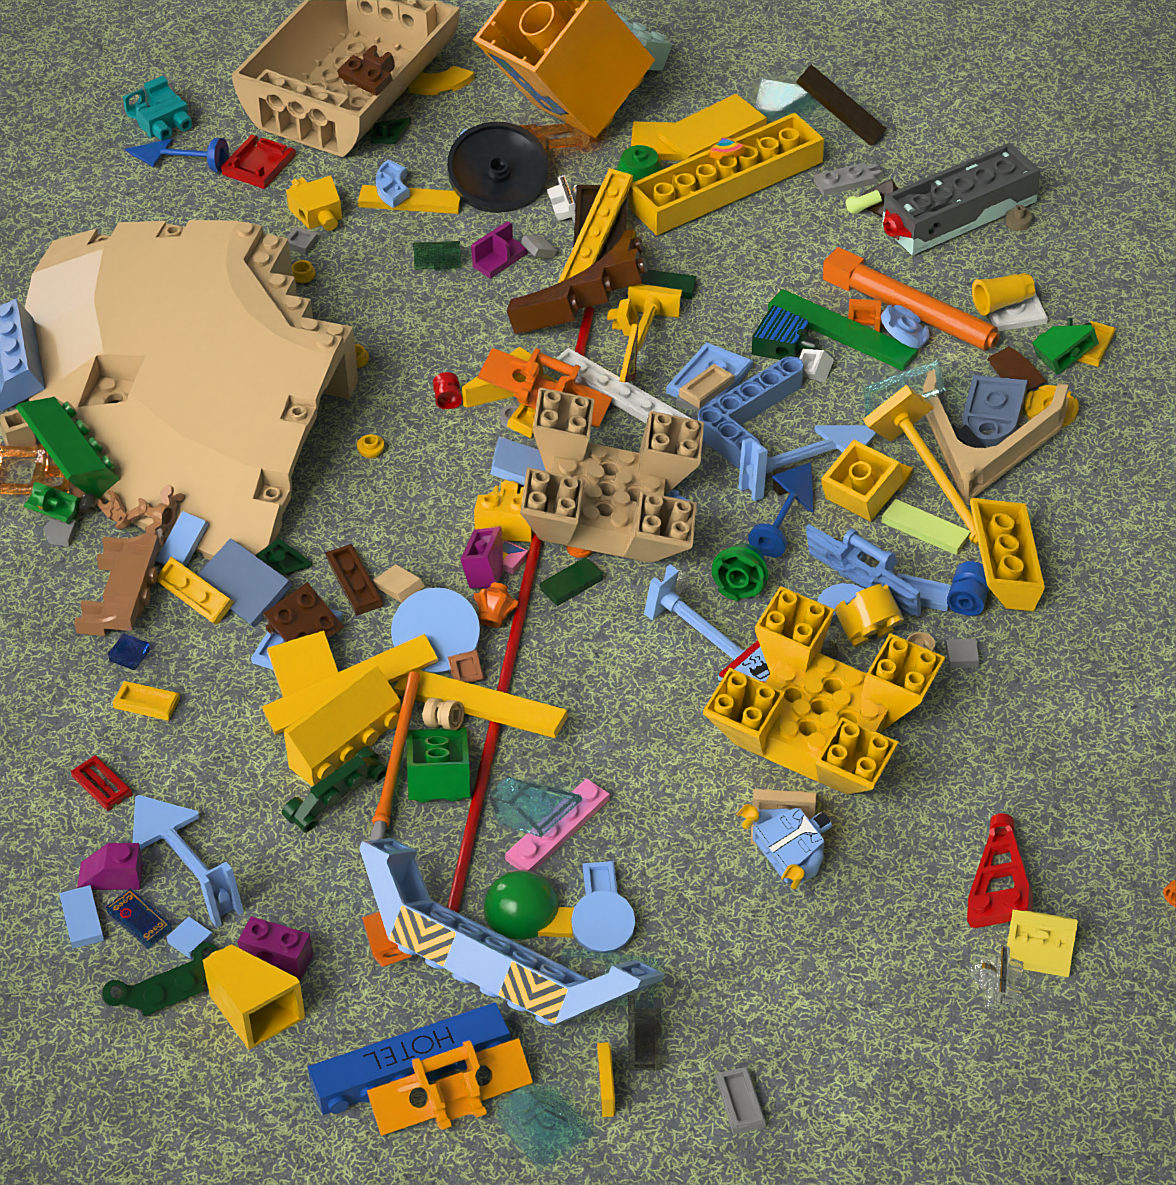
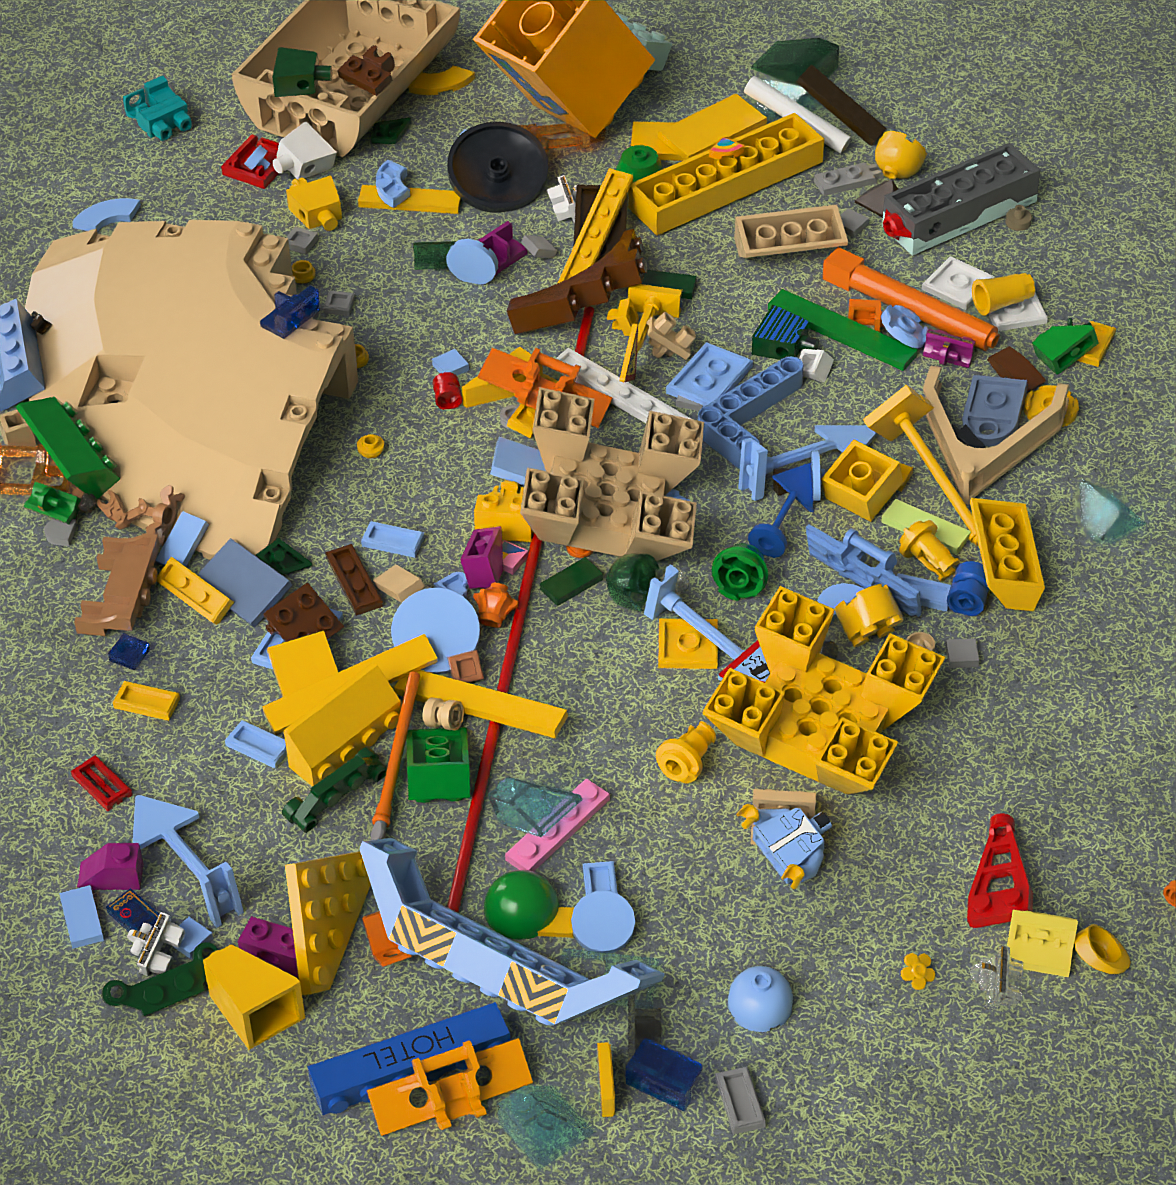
(39, 323): none -> dark brown hand
(105, 213): none -> light blue tile
(150, 153): blue piece -> none
(151, 957): none -> white hips
(257, 158): none -> light blue tile
(257, 744): none -> light blue tile
(291, 311): none -> clear blue panel
(298, 72): none -> dark green torso
(304, 153): none -> white torso
(324, 910): none -> yellow plate
(339, 303): none -> light grey tile
(392, 539): none -> light blue tile
(450, 362): none -> light blue tile
(455, 582): none -> light blue tile
(472, 261): none -> light blue tile
(631, 575): none -> clear green cylinder
(662, 1073): none -> clear blue panel
(668, 341): none -> tan hips
(682, 757): none -> yellow piece
(685, 646): none -> yellow tile
(706, 386): tan tile -> none
(760, 999): none -> light blue cylinder
(785, 106): none -> white piece
(789, 231): none -> tan slope
(791, 58): none -> clear green slope
(817, 474): none -> light blue piece
(853, 222): none -> light grey tile
(858, 204): yellowish green arm -> none
(899, 156): none -> yellow cylinder
(901, 378): clear light blue window -> none
(917, 970): none -> yellow plant
(921, 542): none -> yellow piece
(948, 348): none -> magenta hips
(954, 282): none -> white tile
(1101, 950): none -> yellow hat
(1105, 514): none -> clear light blue slope

